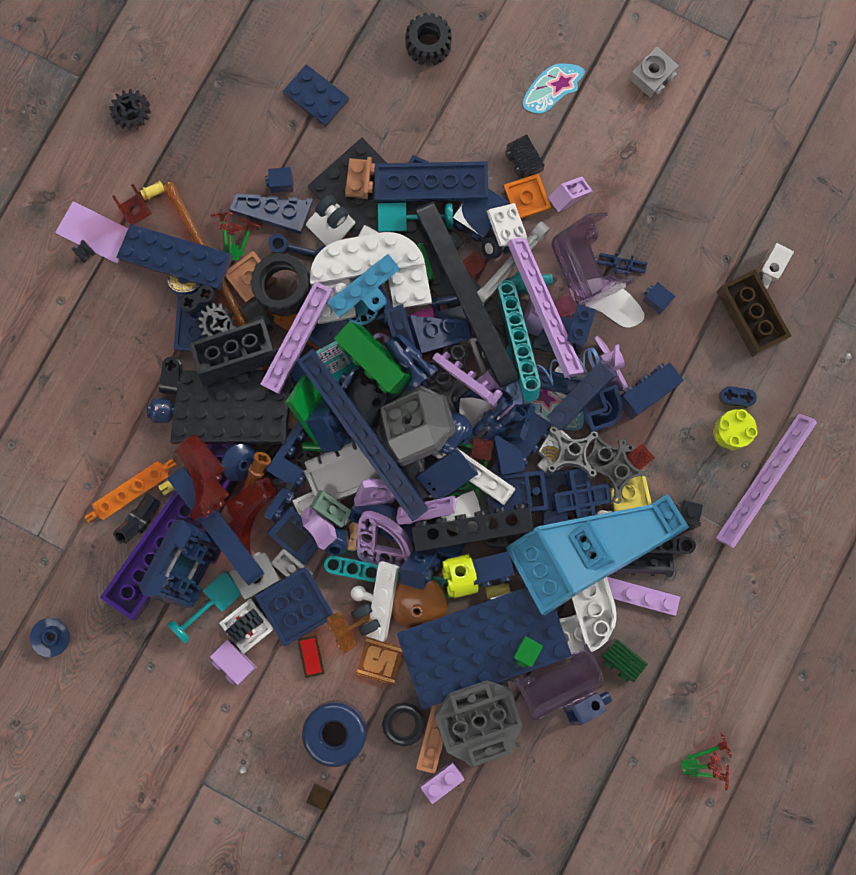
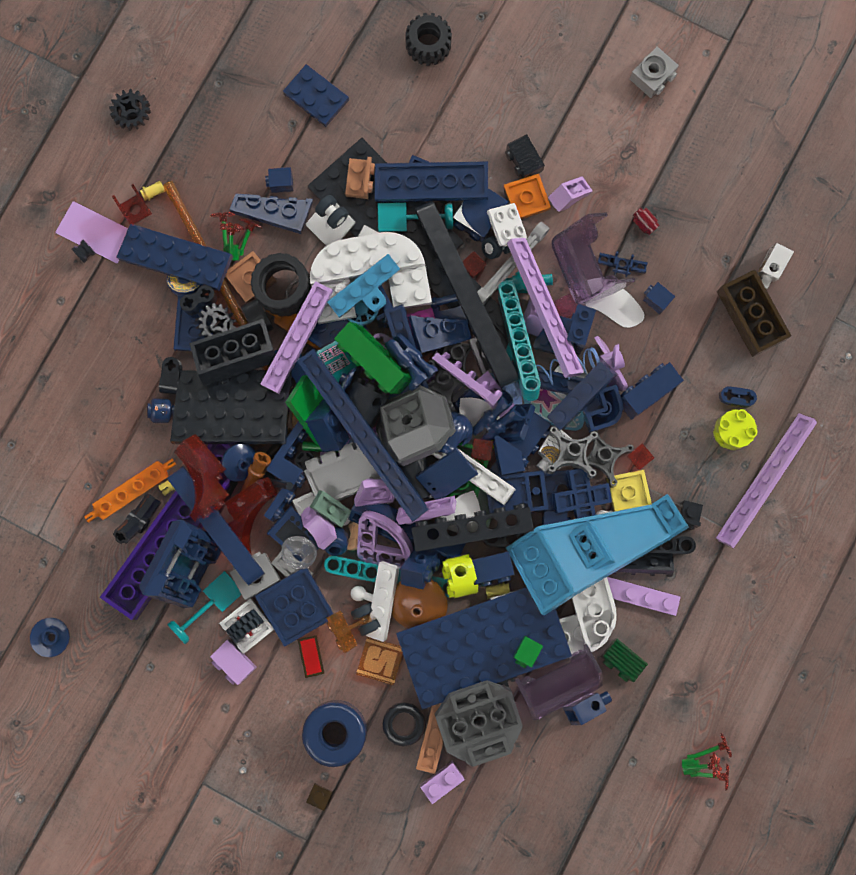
(283, 246): dark blue piece -> none
(298, 546): none -> clear piece
(430, 276): green piece -> none
(552, 86): sticker -> none
(620, 471): dark grey piece -> none
(645, 220): none -> dark red brick

